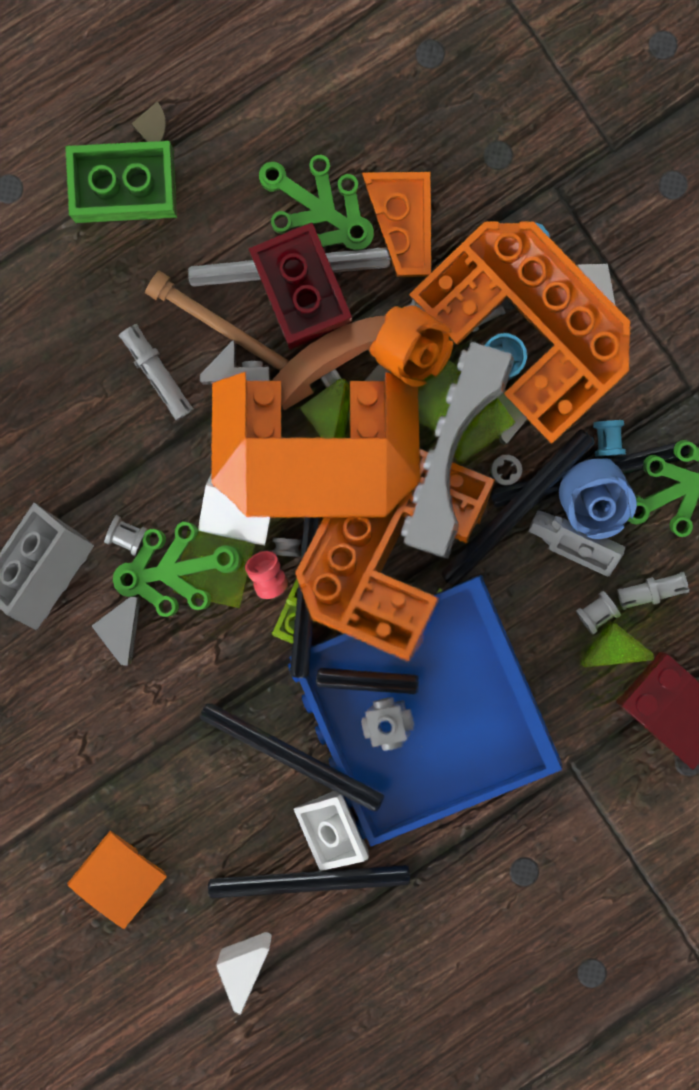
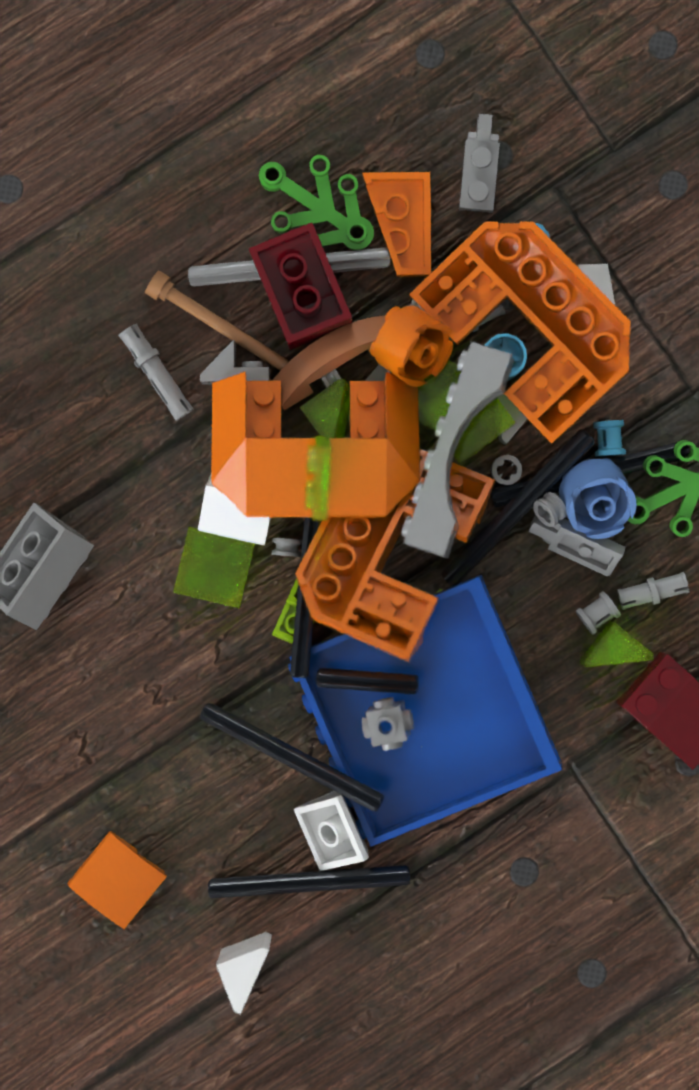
(119, 629): light grey slope -> none
(121, 181): bright green brick -> none
(125, 535): light grey bush -> none
(151, 124): dark tan tile -> none
(170, 570): bright green plant -> none
(266, 573): coral wheel -> none
(317, 490): none -> clear neon green plate
(480, 168): none -> light grey hinge
(550, 509): none -> light grey bush

